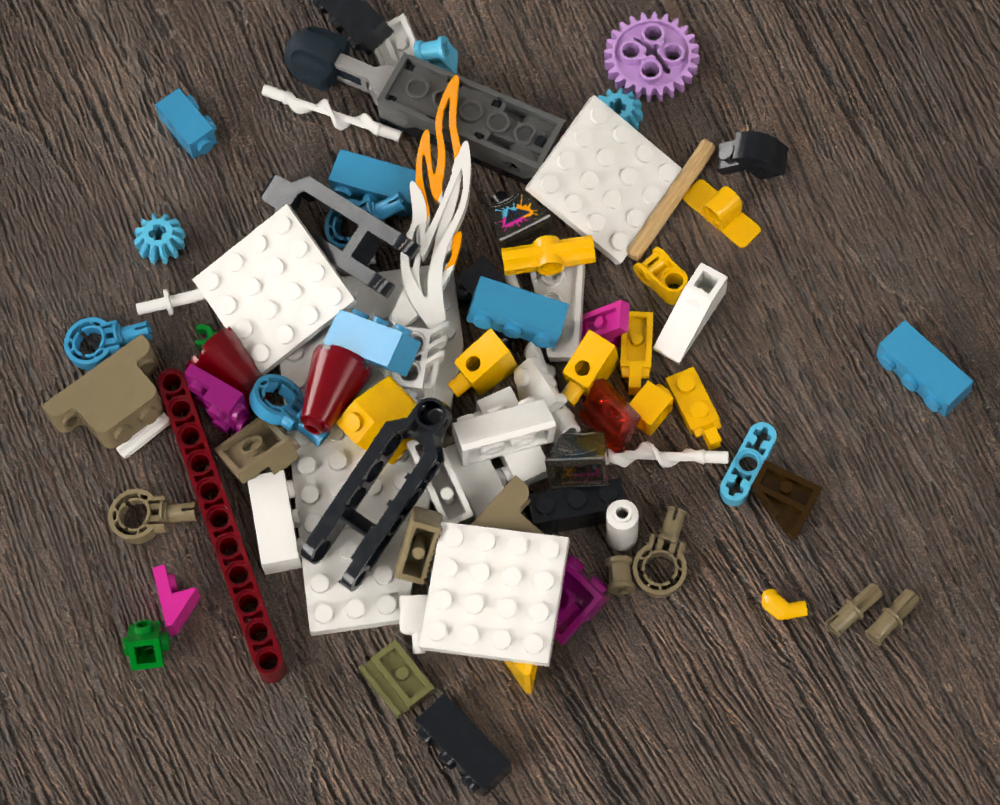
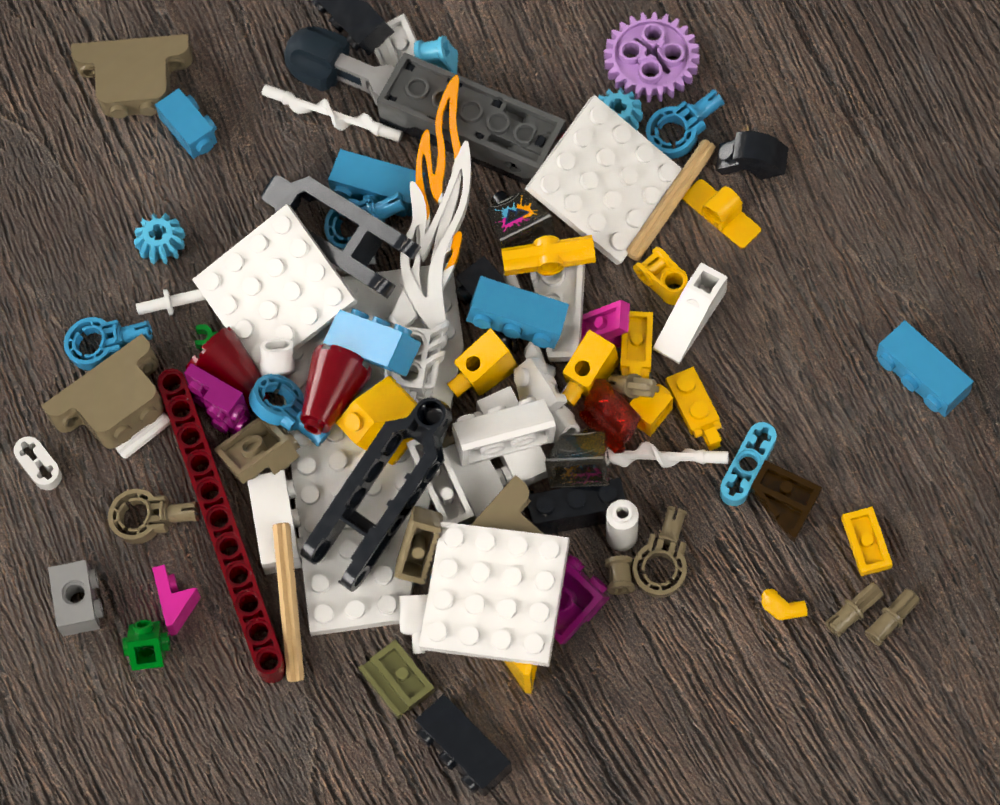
(32, 467): none -> white beam
(67, 581): none -> light grey brick
(132, 72): none -> dark tan brick
(277, 358): none -> white piece
(288, 602): none -> tan axle
(634, 385): none -> dark tan axle
(689, 116): none -> dark azure pin
(866, 541): none -> yellow plate

